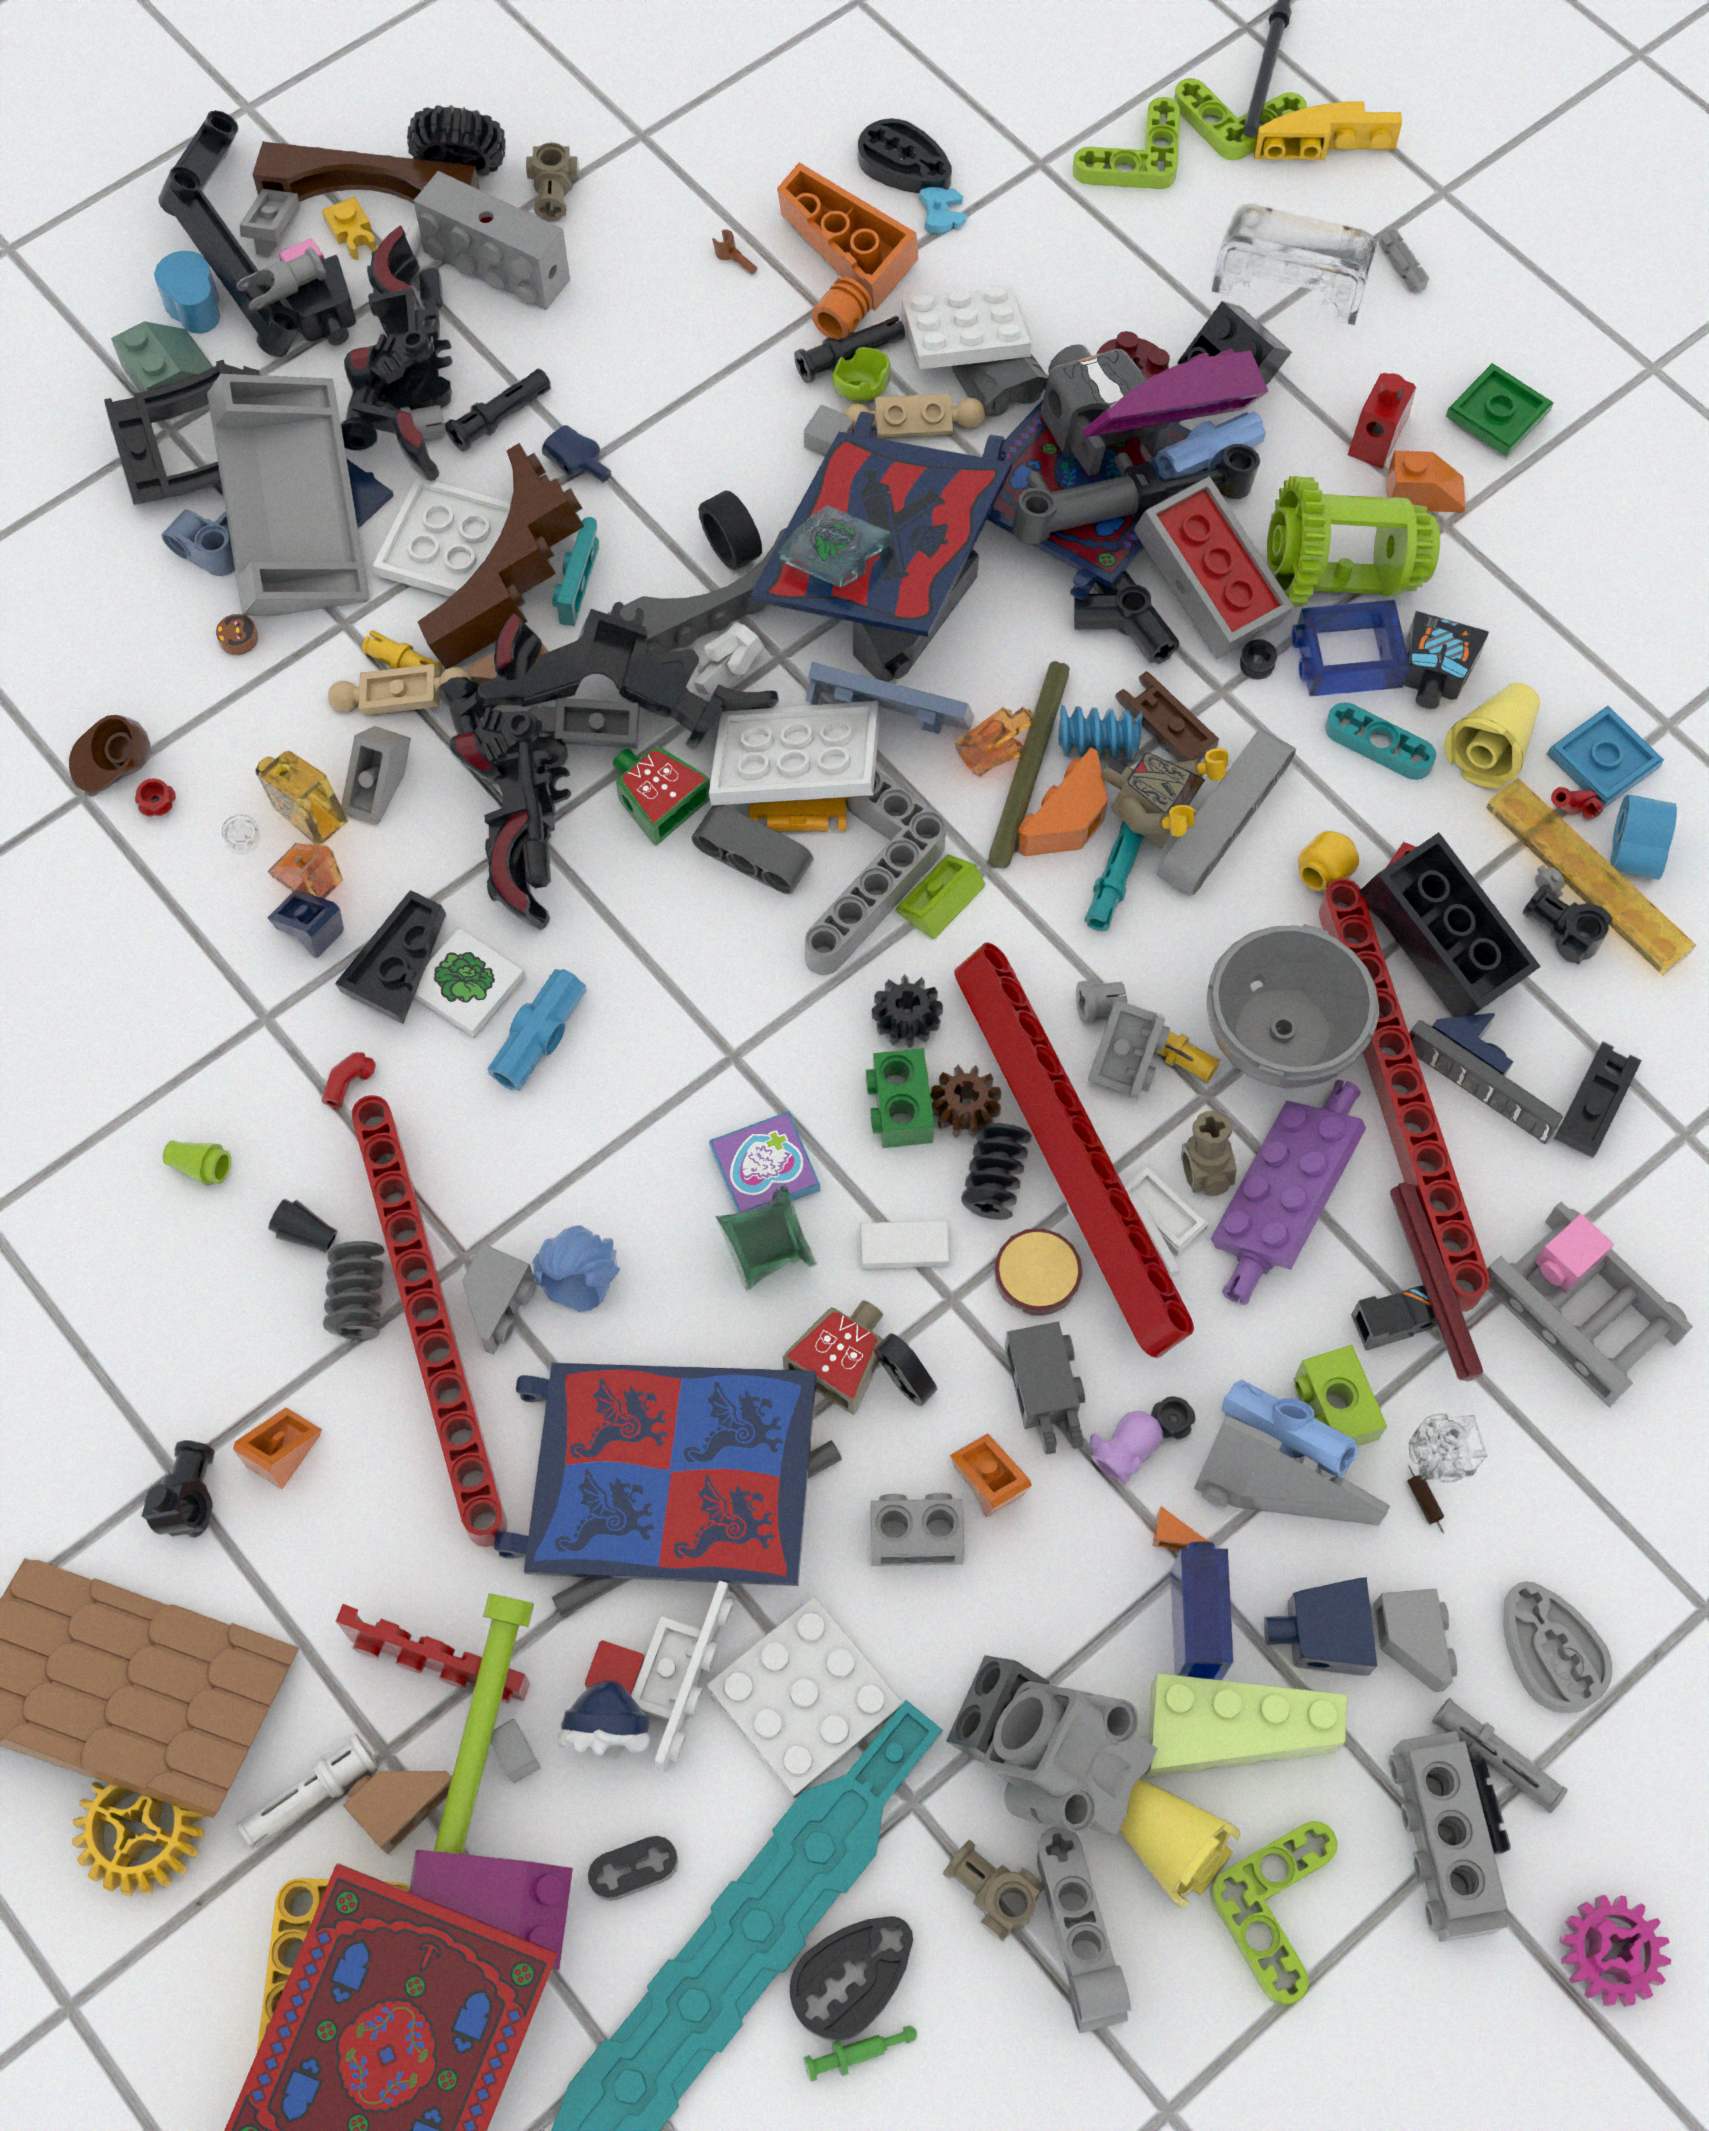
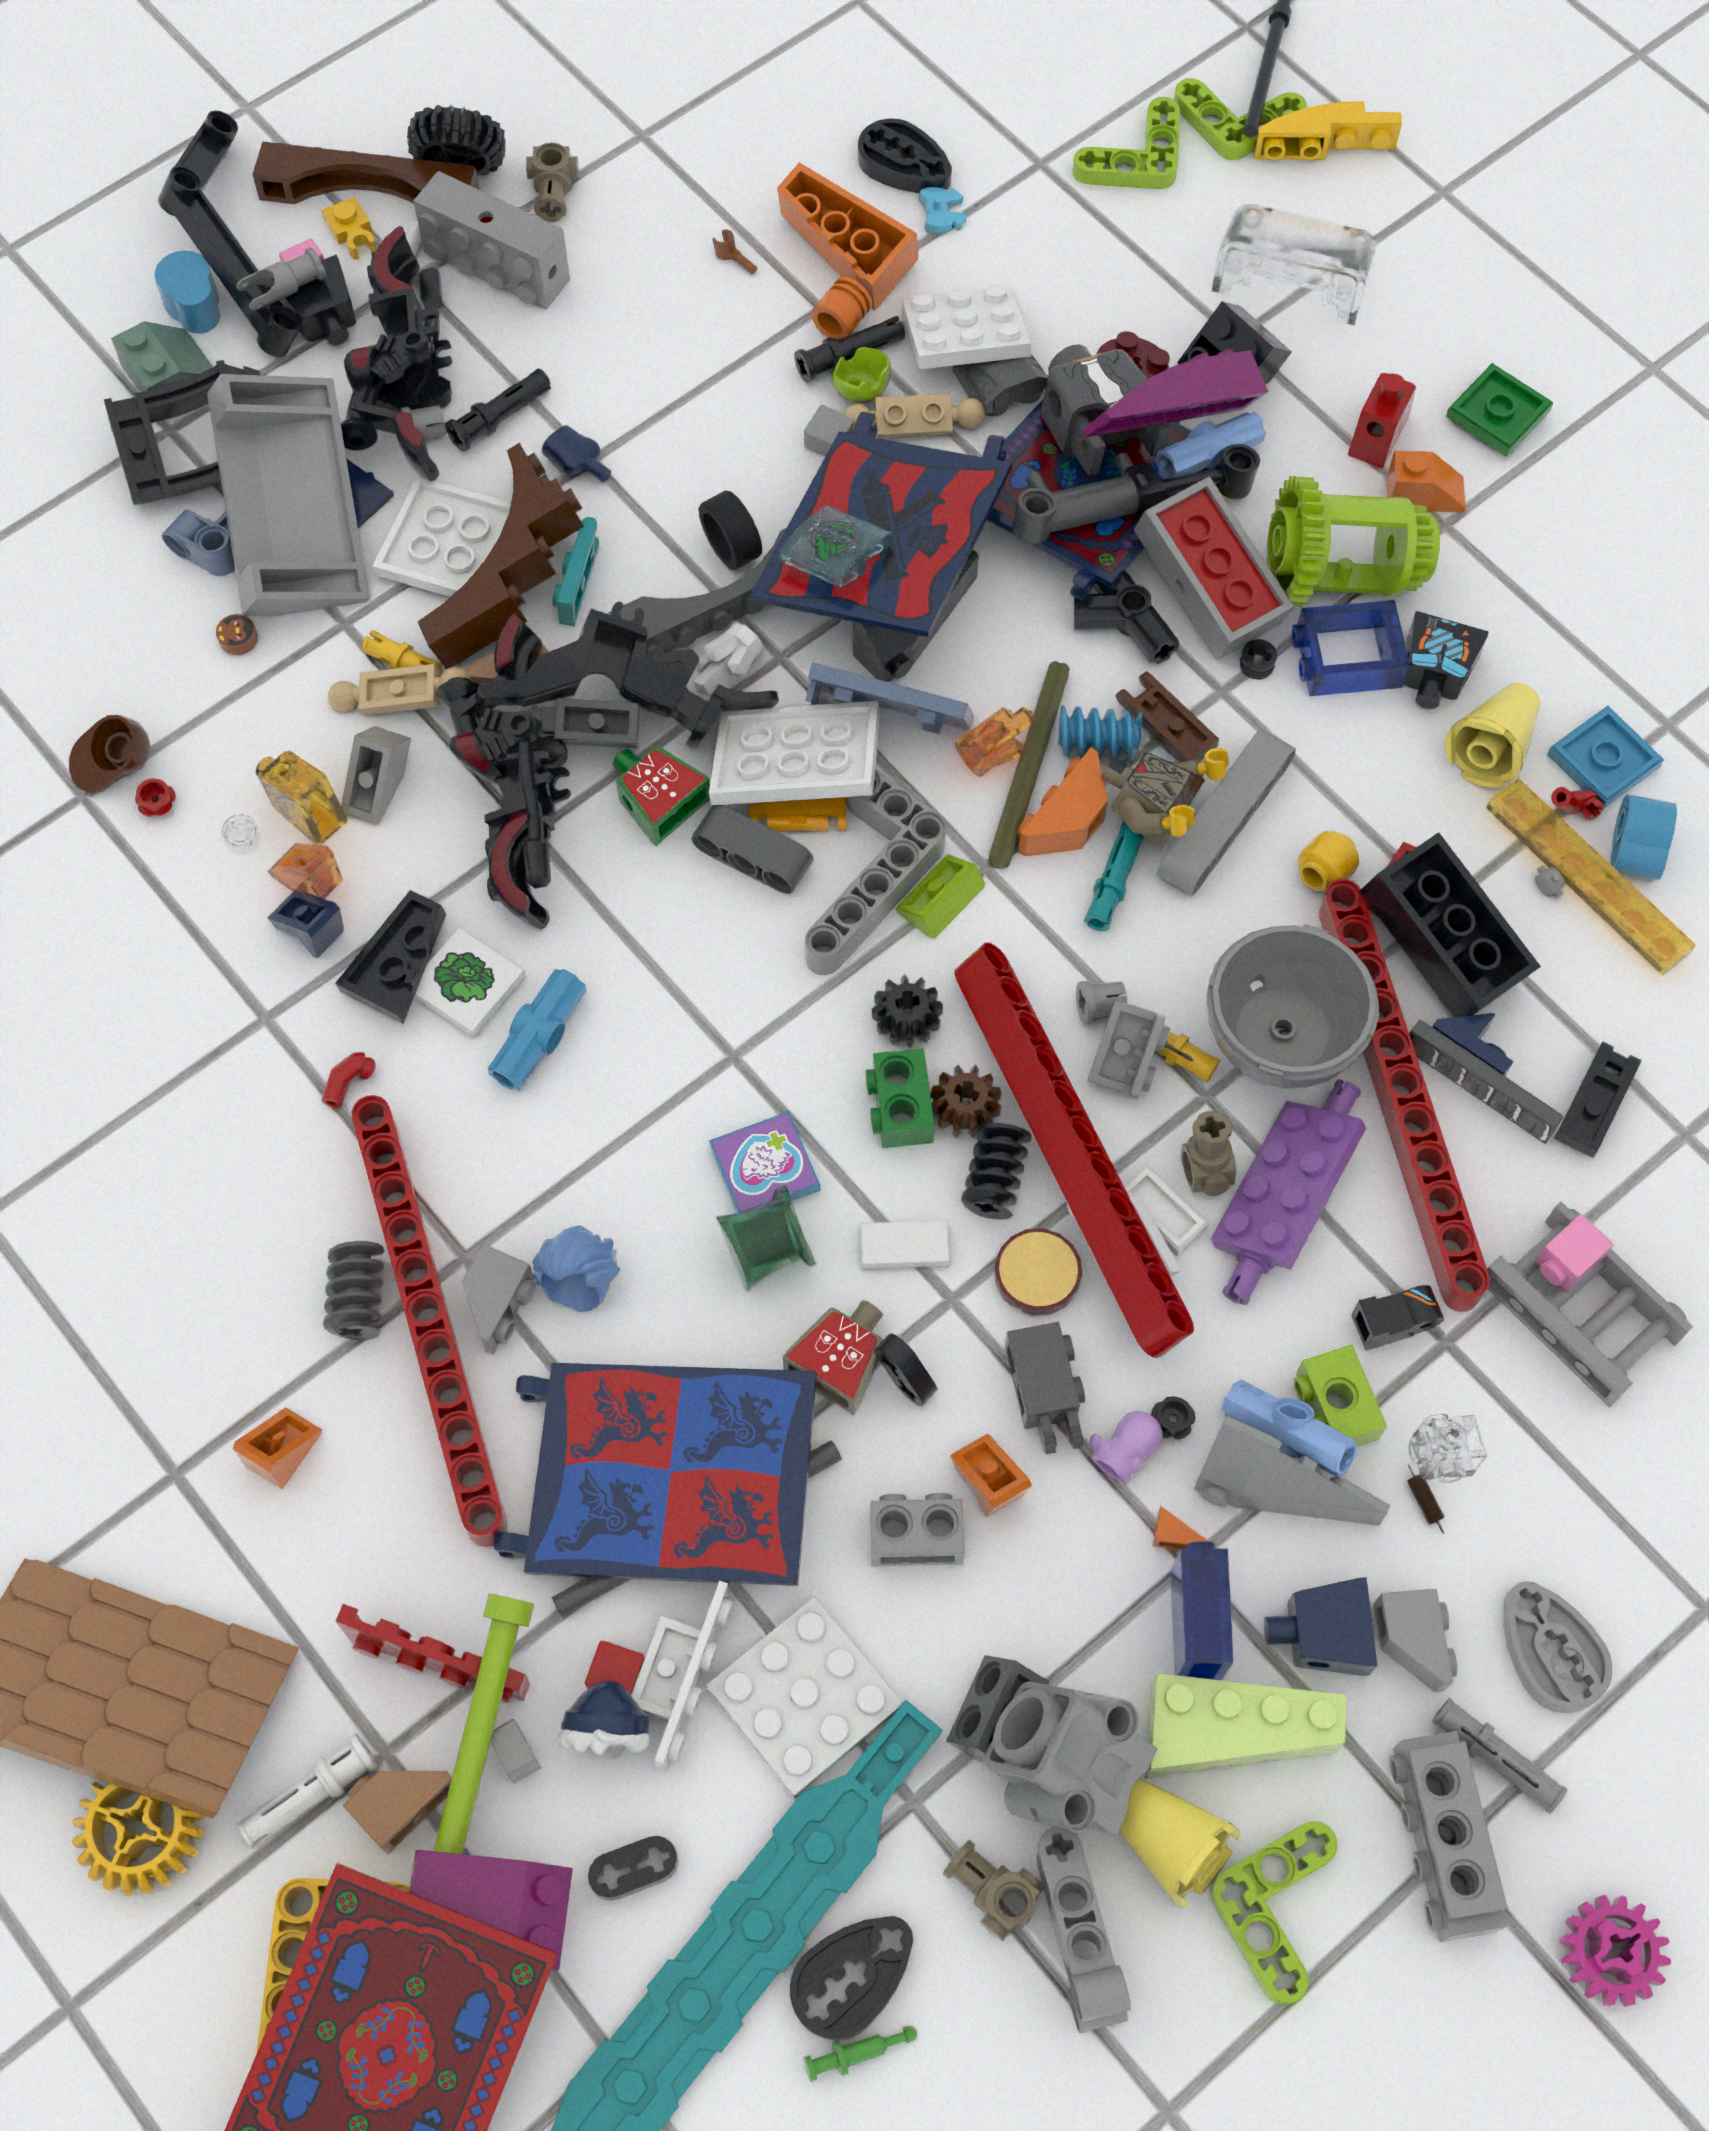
(182, 1499): black connector -> none
(201, 1161): lime cone -> none
(268, 218): light grey hinge -> none
(301, 1226): black cone -> none
(1375, 725): teal beam -> none
(1403, 260): light grey axle -> none
(1436, 1282): dark red axle -> none
(1490, 1806): black axle -> none
(1566, 923): black connector -> none

